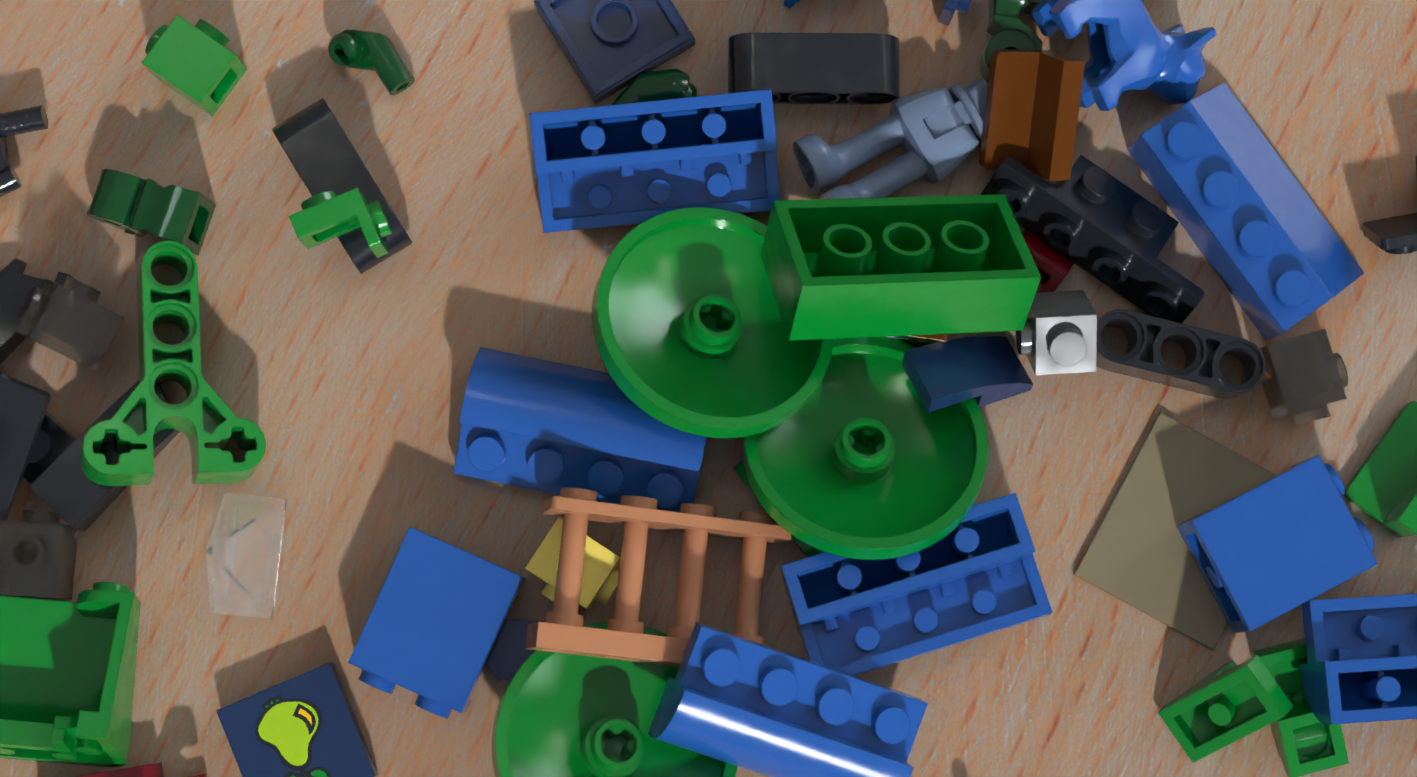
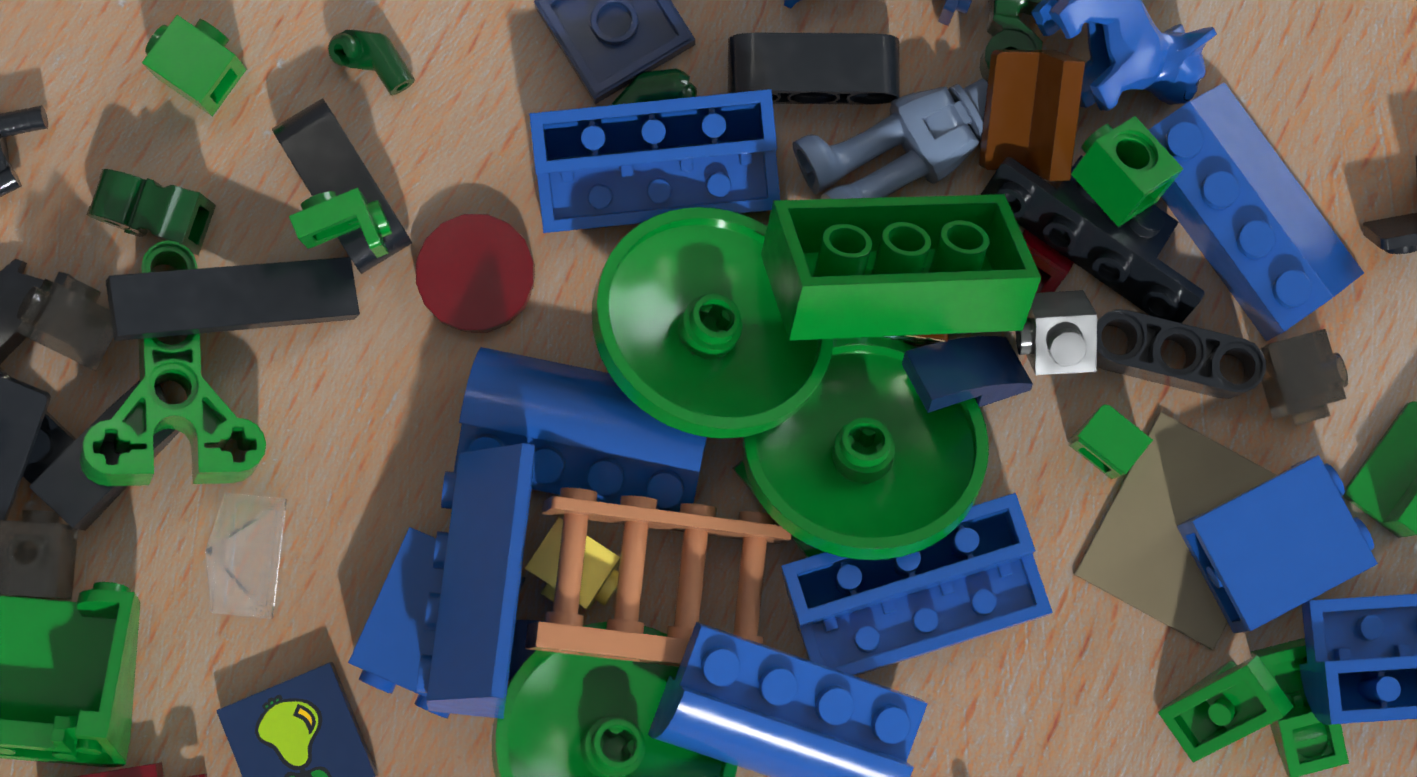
(231, 298): none -> black tile
(475, 273): none -> dark red tile
(479, 582): none -> blue slope
(1110, 442): none -> green slope
(1125, 169): none -> green brick

